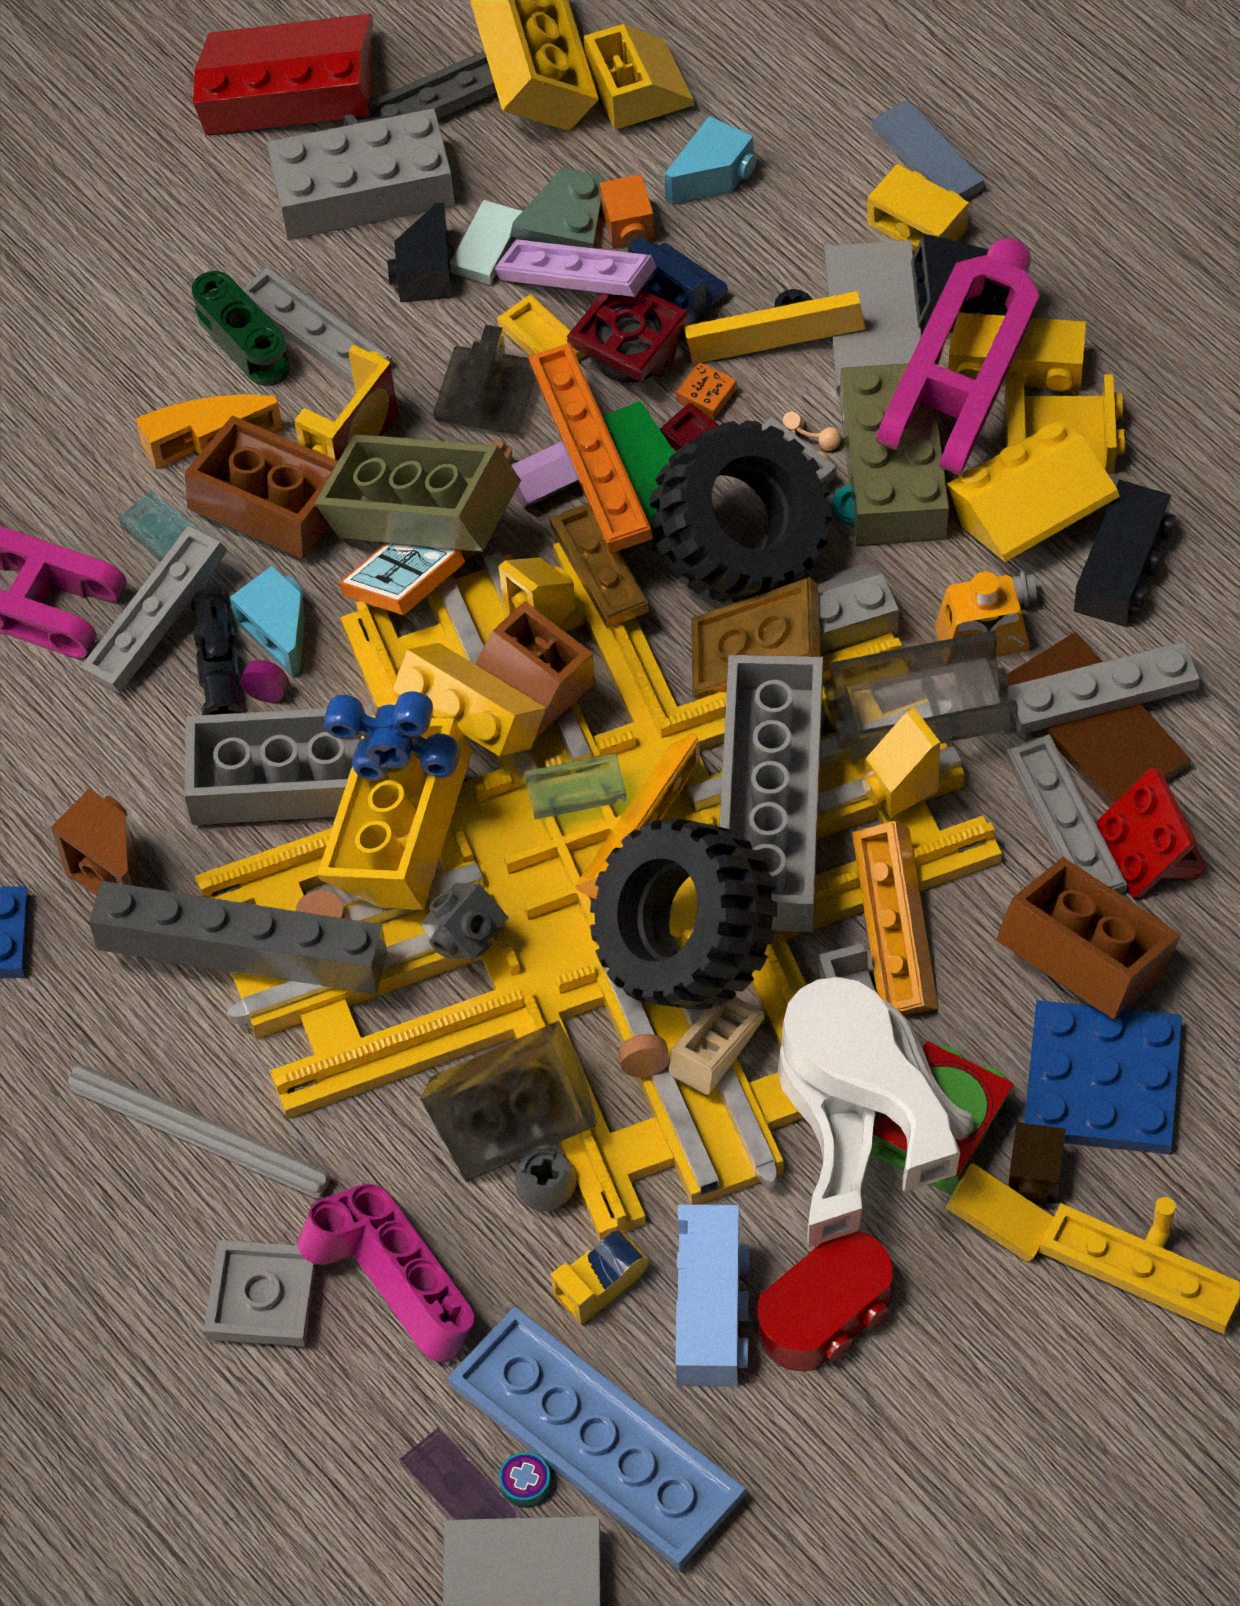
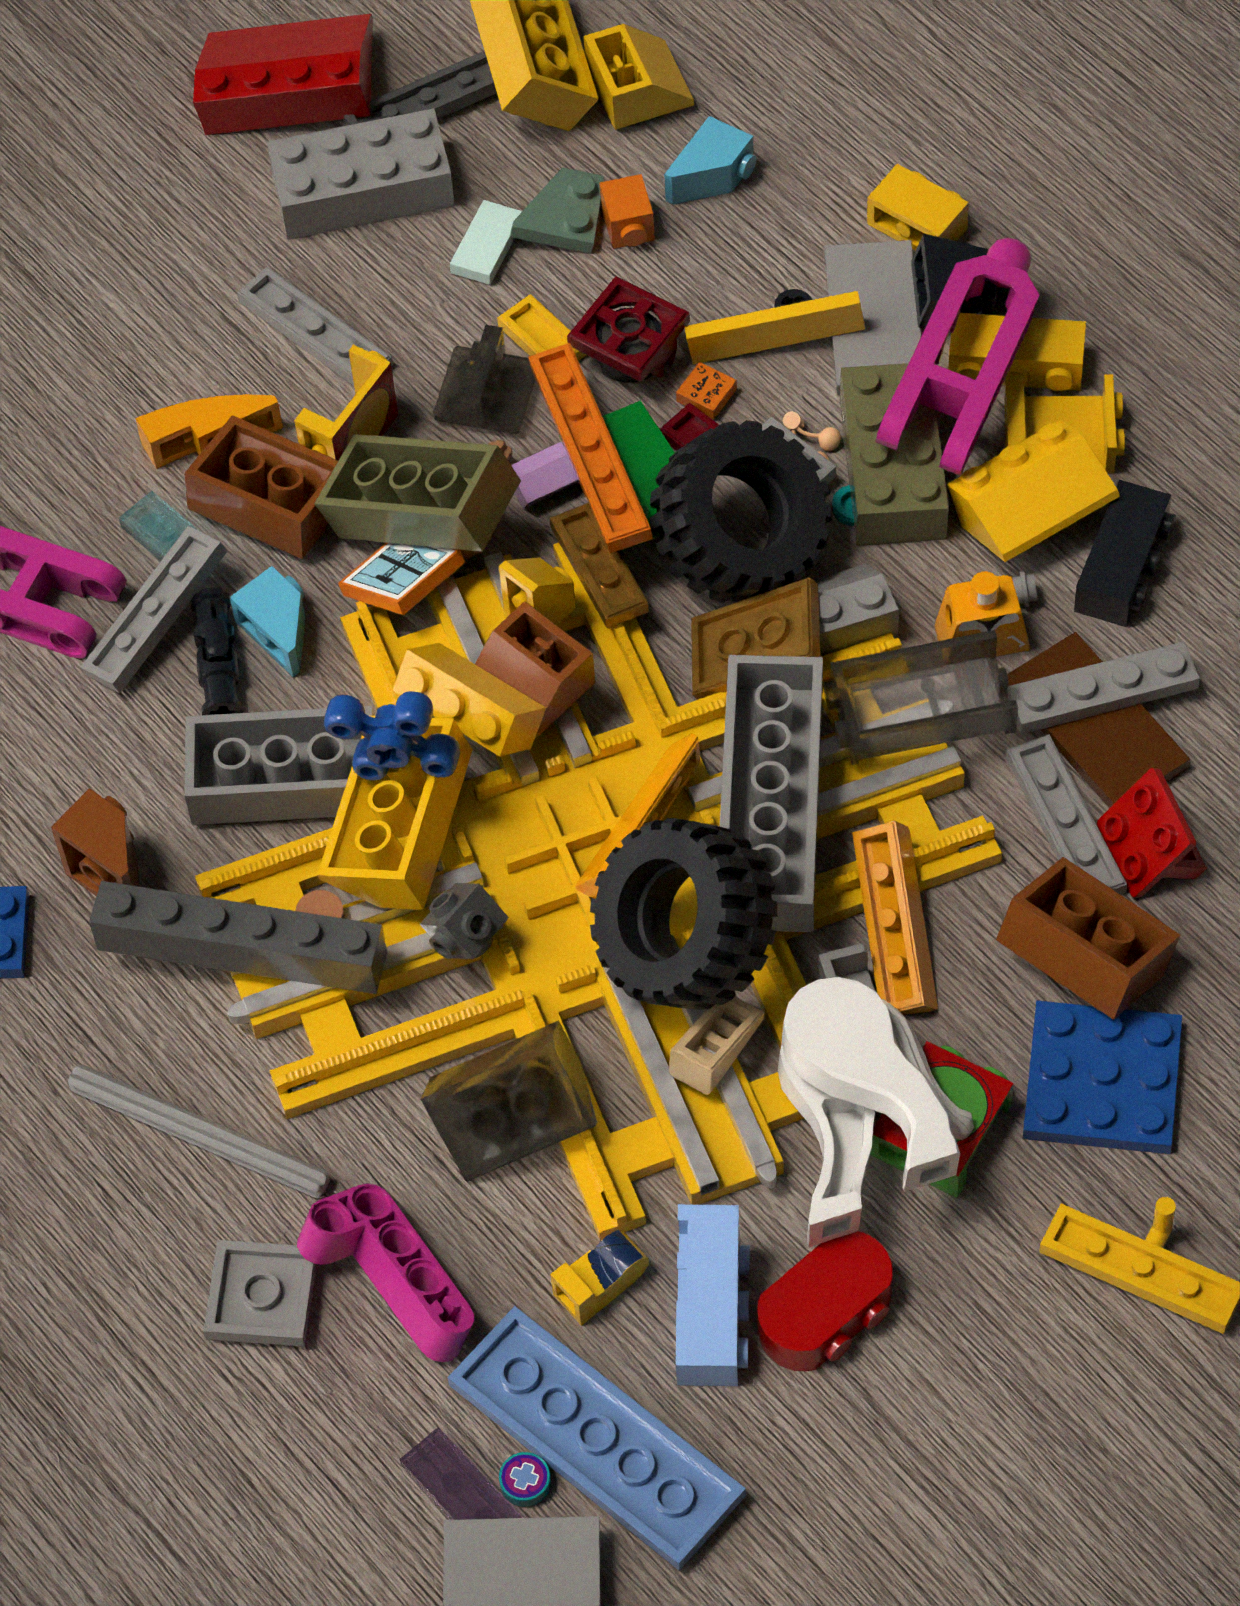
(240, 327): dark green piece -> none
(264, 681): magenta tile -> none
(422, 259): black slope -> none
(533, 1170): dark grey piece -> none
(575, 267): lavender tile -> none
(575, 786): clear light blue tile -> none
(644, 1055): nougat tile -> none
(679, 280): dark blue bracket -> none
(903, 765): yellow slope -> none
(927, 150): sand blue tile -> none
(999, 1212): yellow tile -> none
(1037, 1162): dark brown brick -> none

